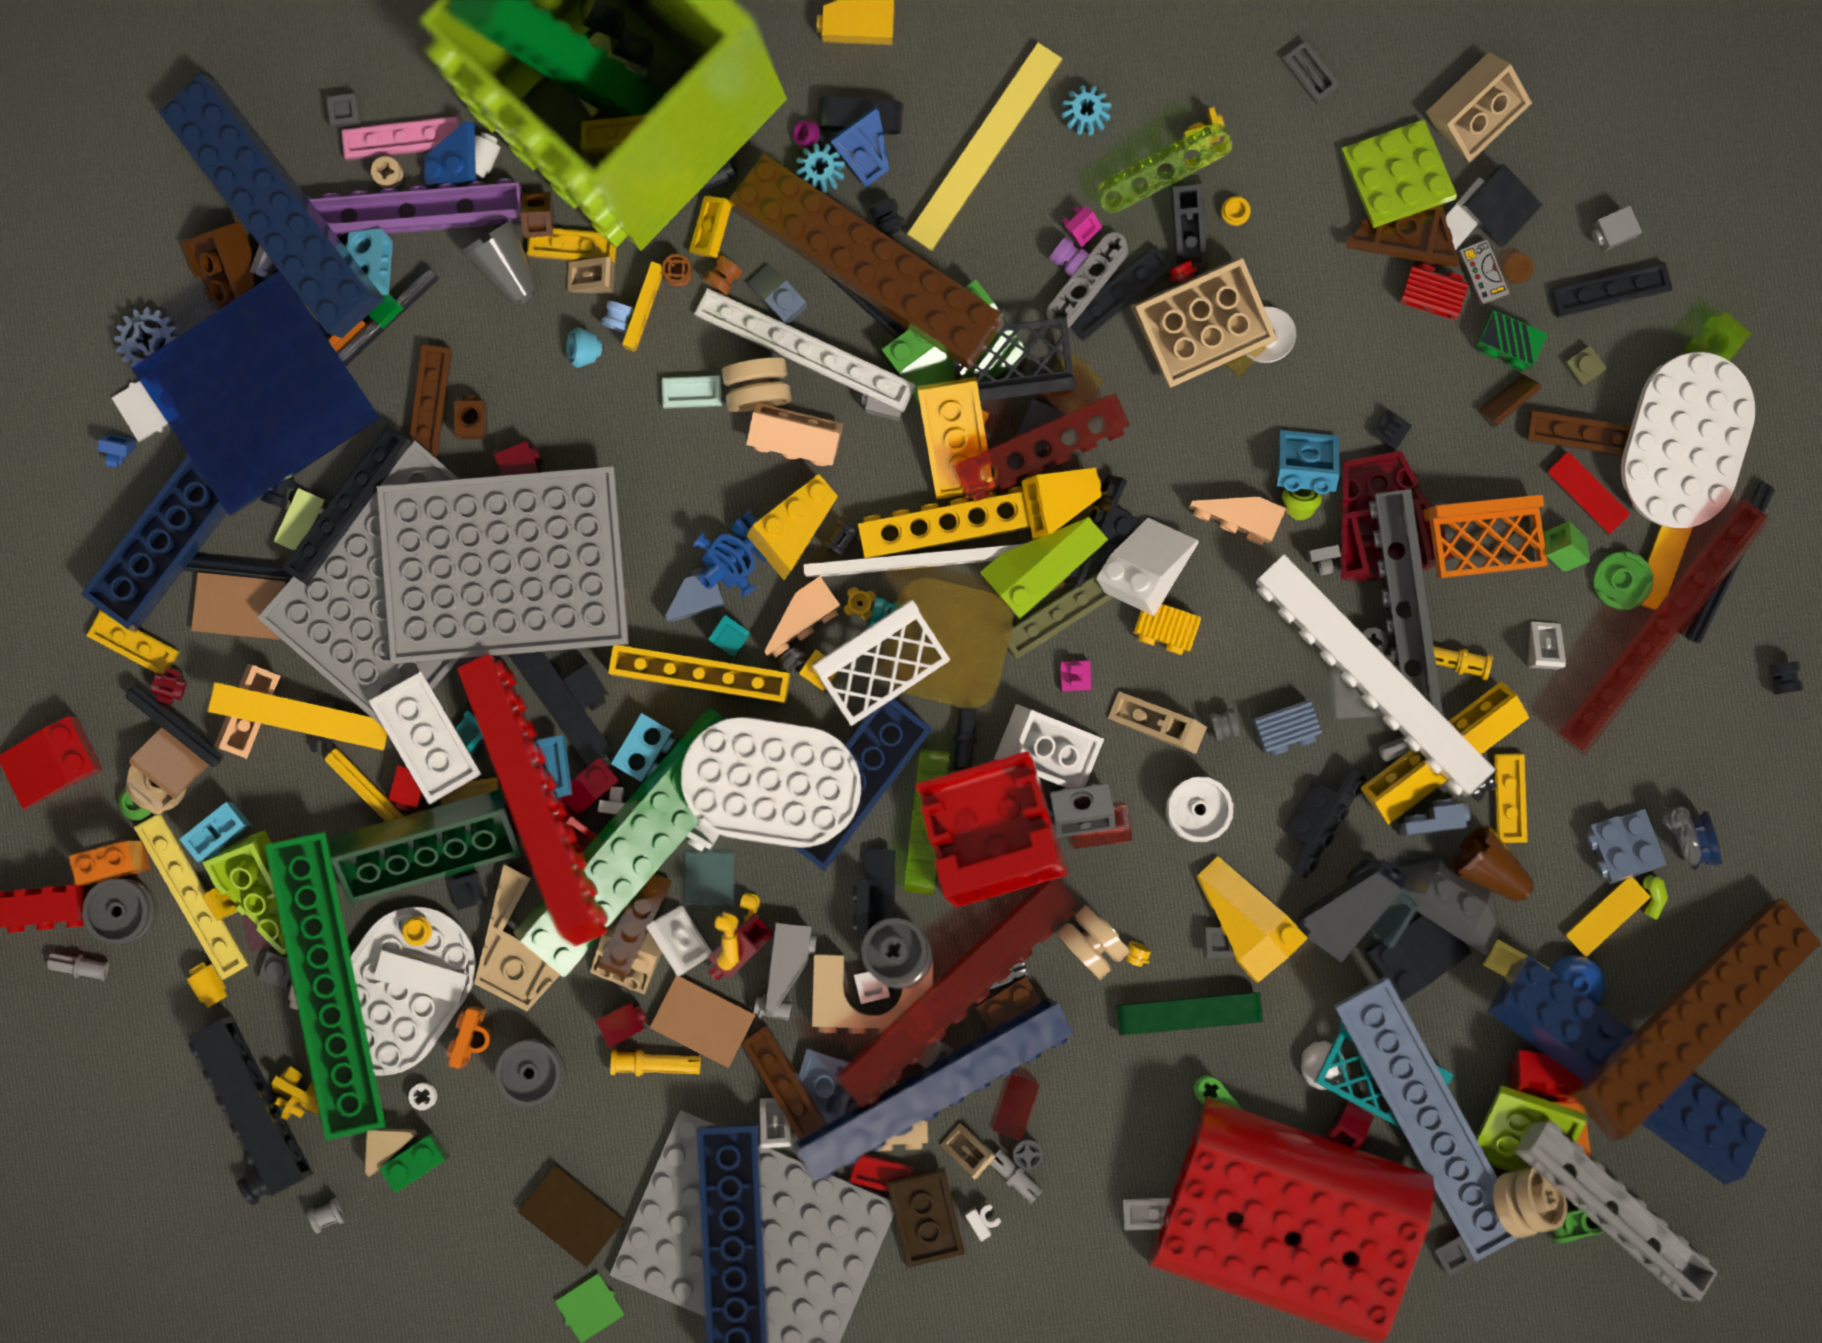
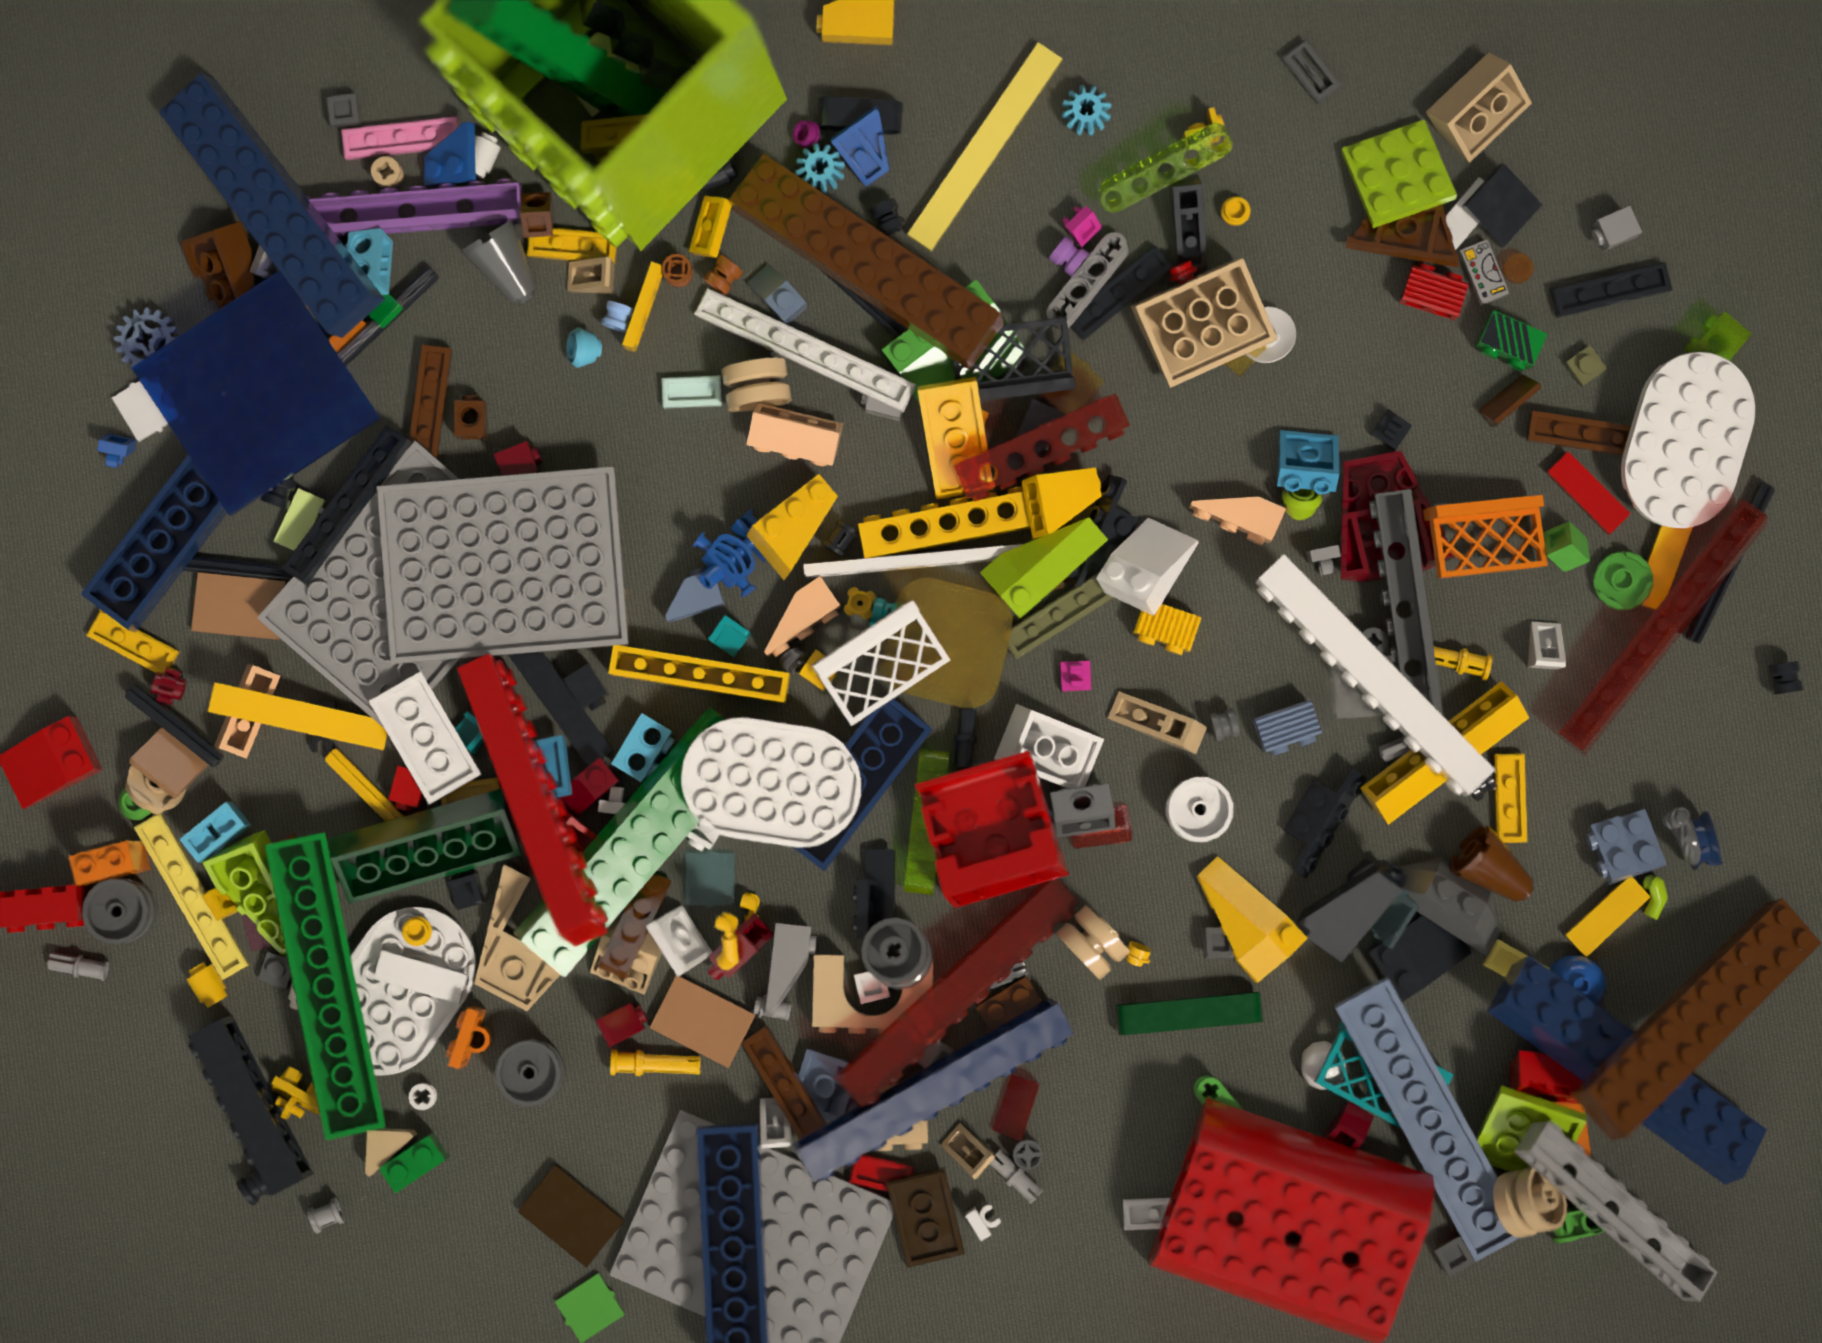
(1442, 816): sand blue plate -> none

